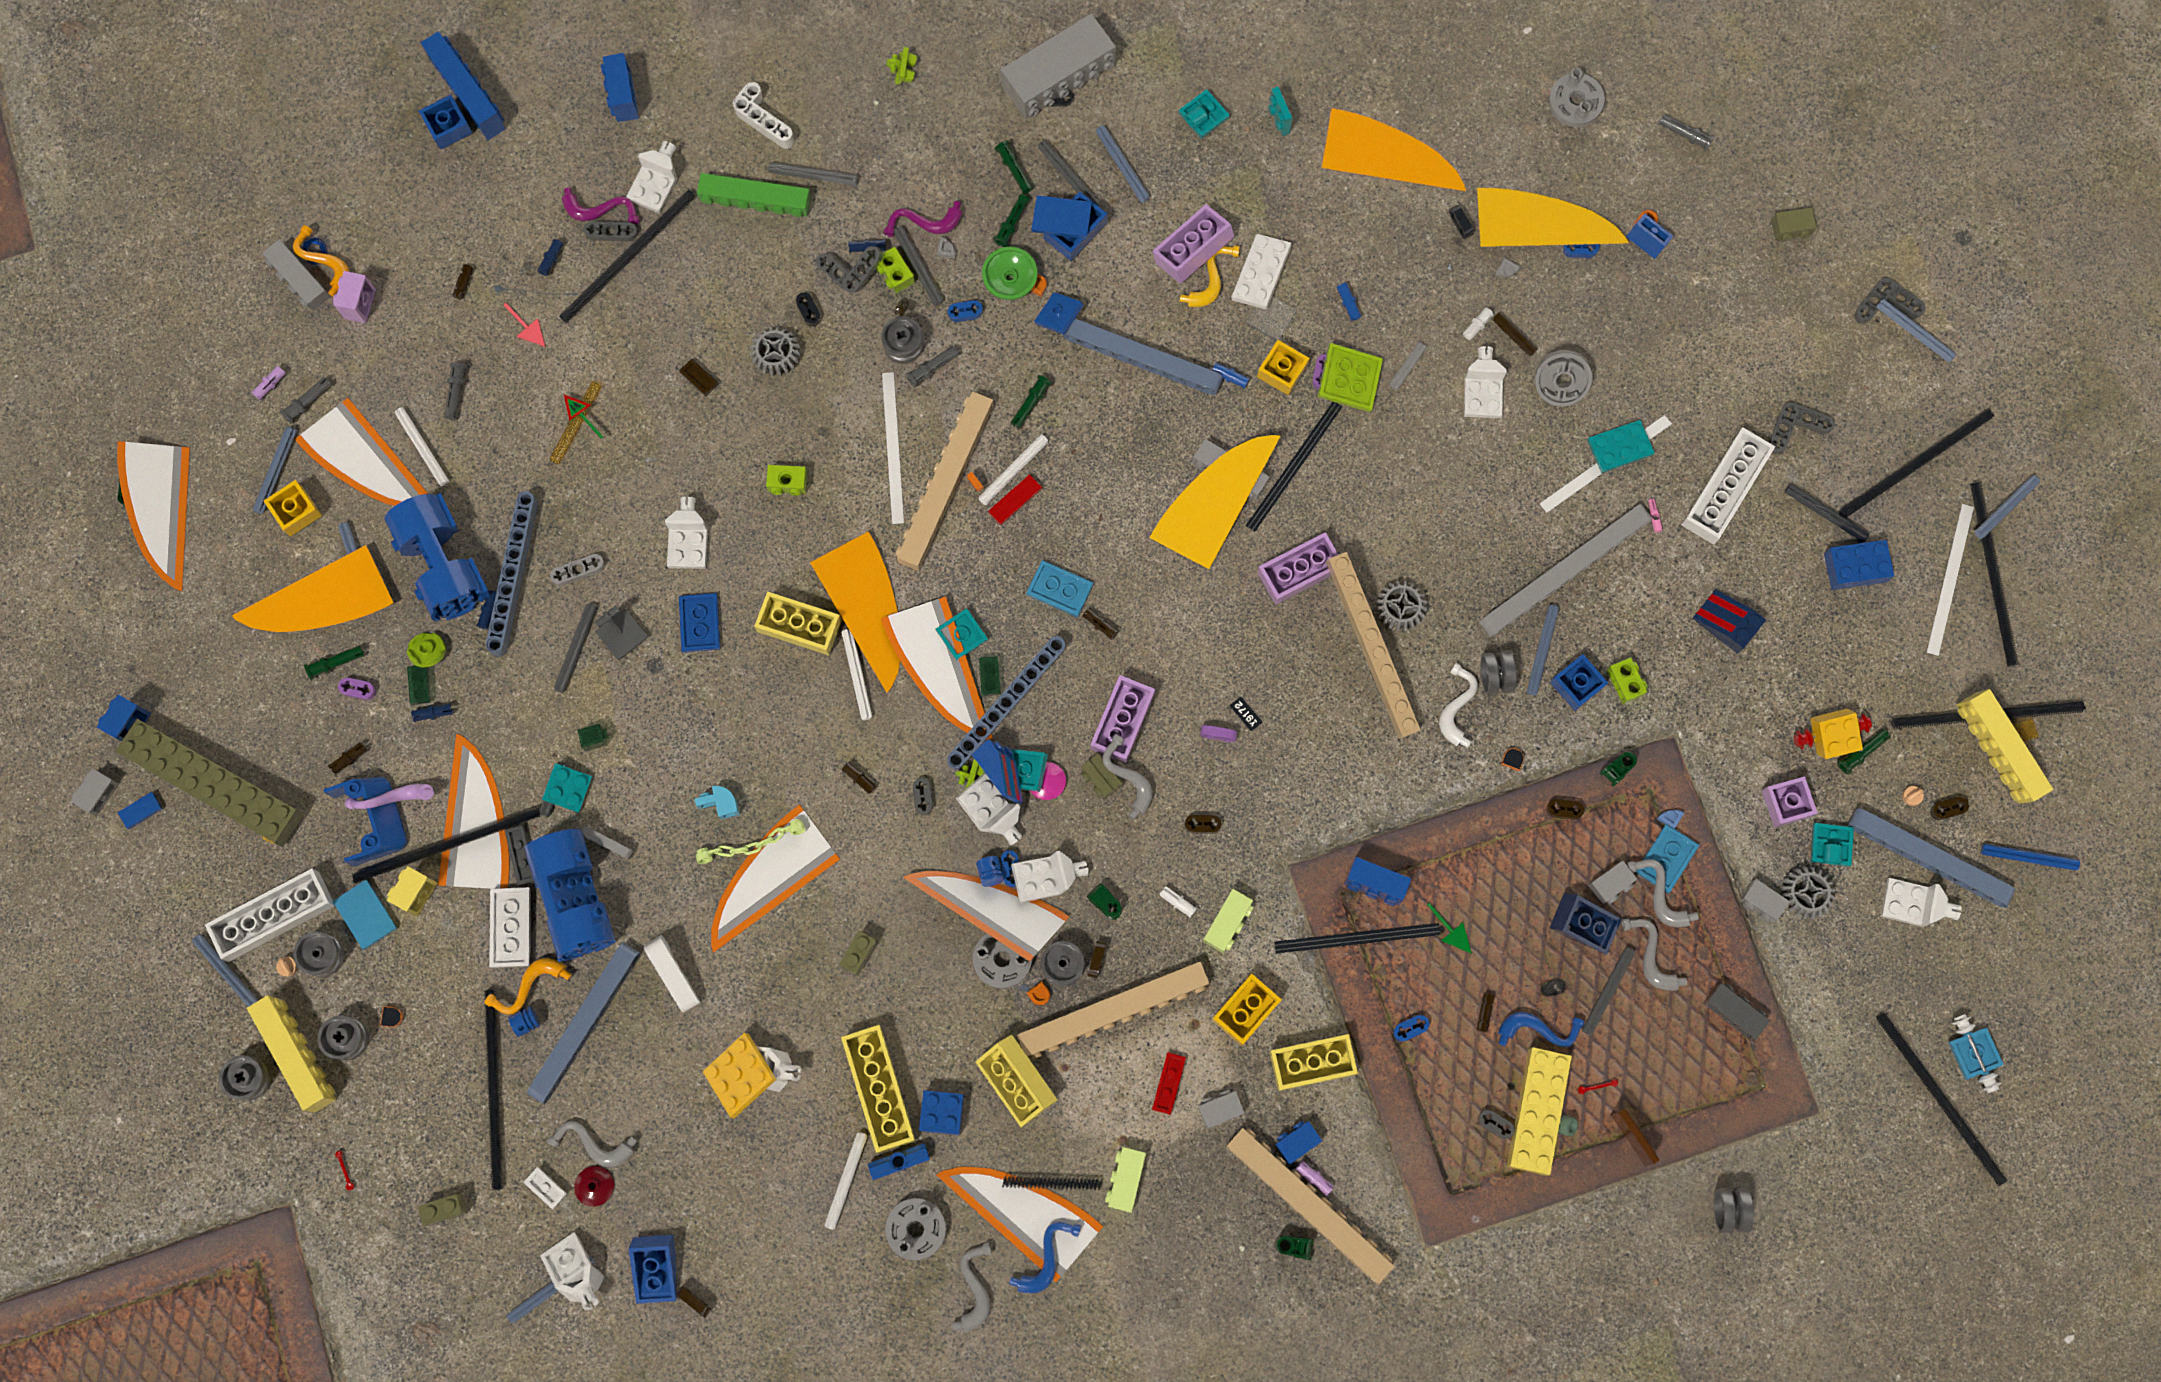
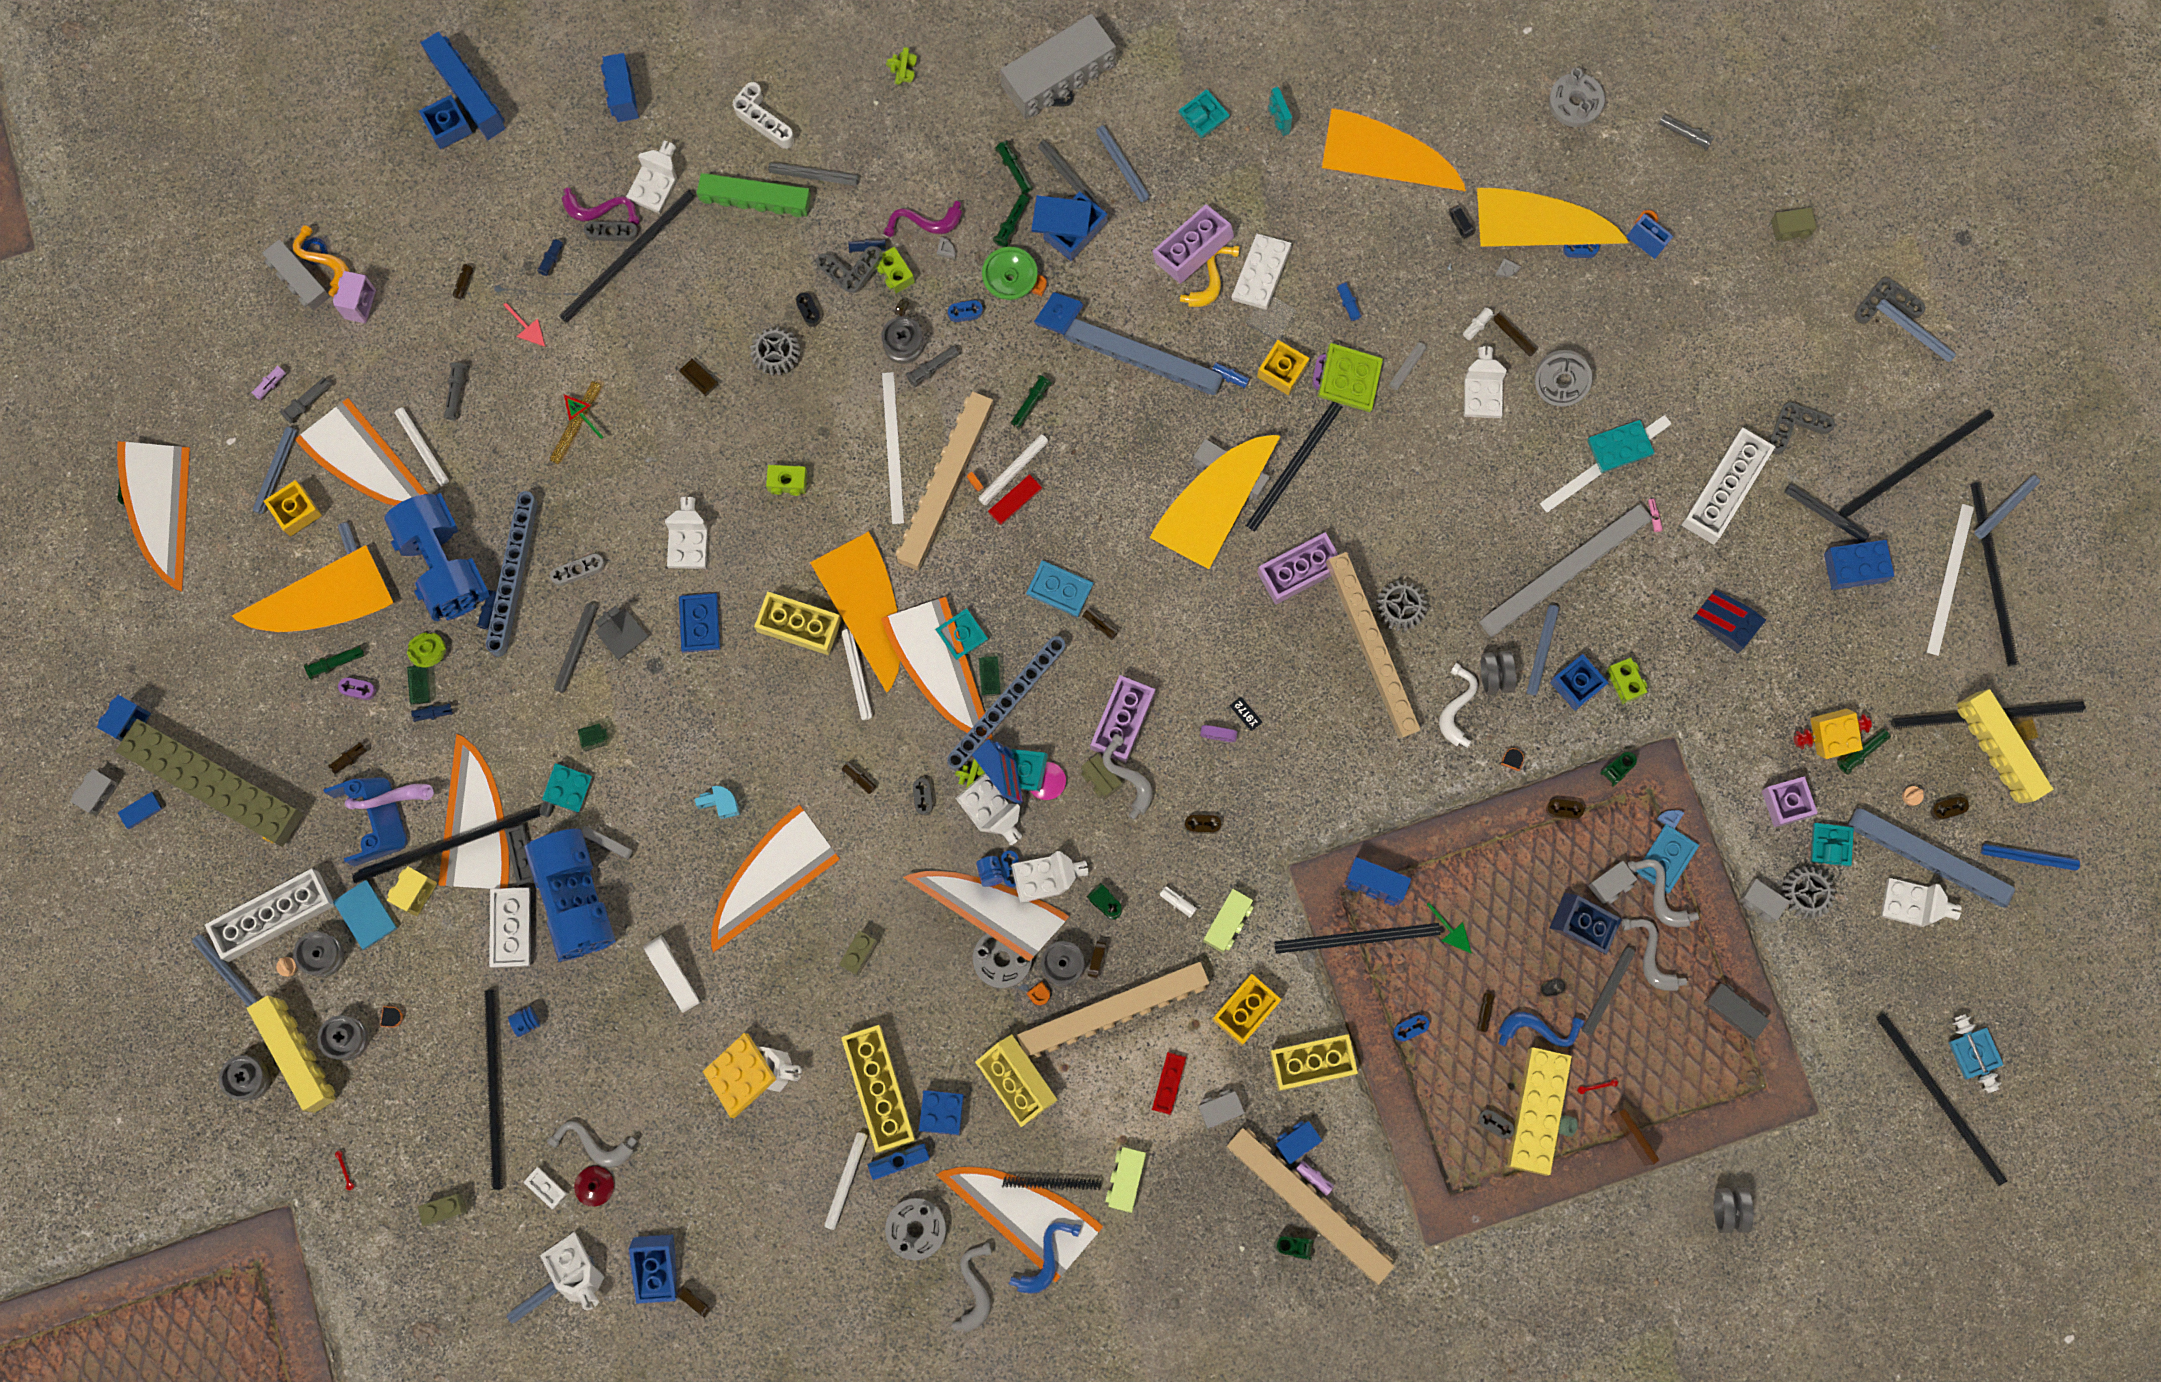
(537, 968): light orange animal -> none
(583, 1023): sand blue beam -> none
(796, 828): yellowish green piece -> none
(918, 266): dark grey axle -> none

